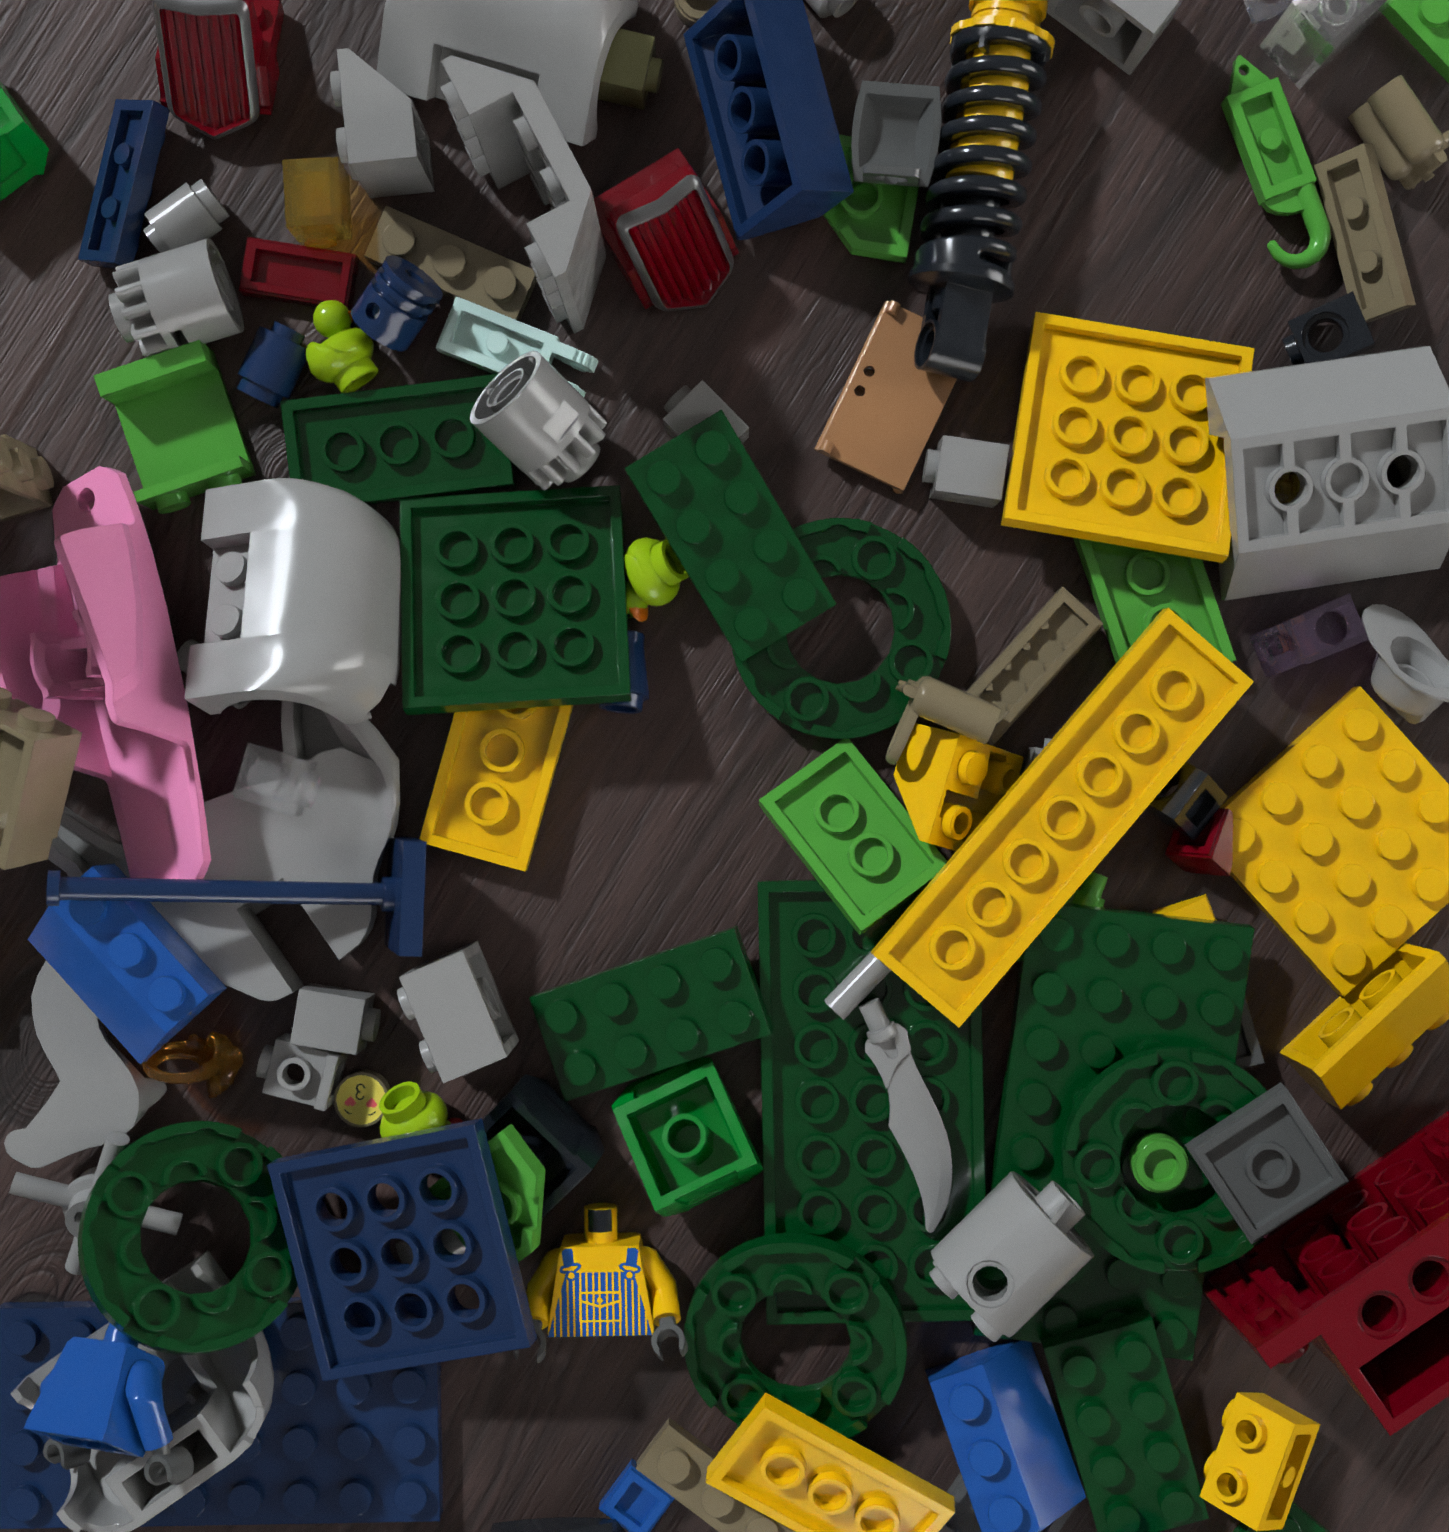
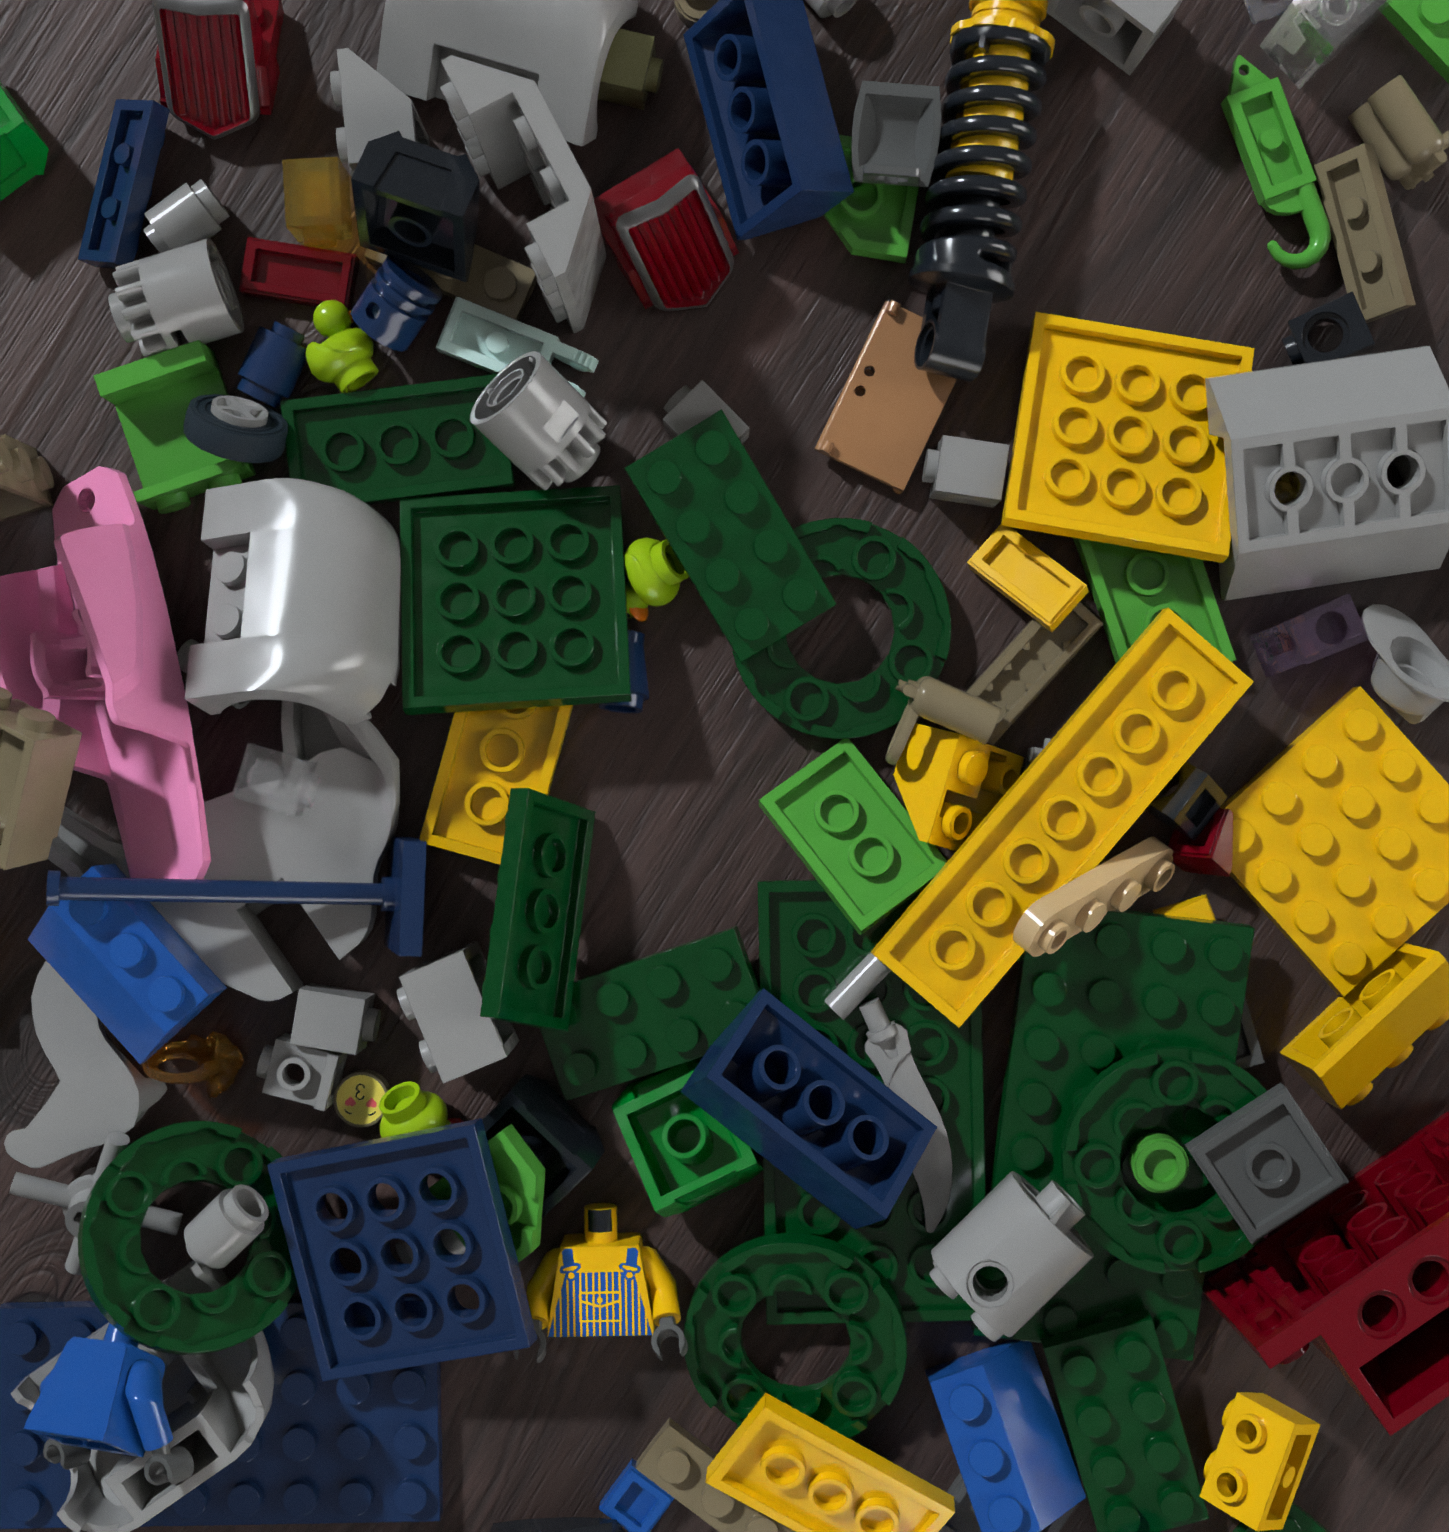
(226, 1226): none -> light grey brick
(235, 428): none -> black wheel
(417, 204): none -> black slope
(538, 911): none -> dark green plate
(811, 1111): none -> dark blue slope
(1027, 577): none -> yellow tile
(1089, 897): none -> tan plate

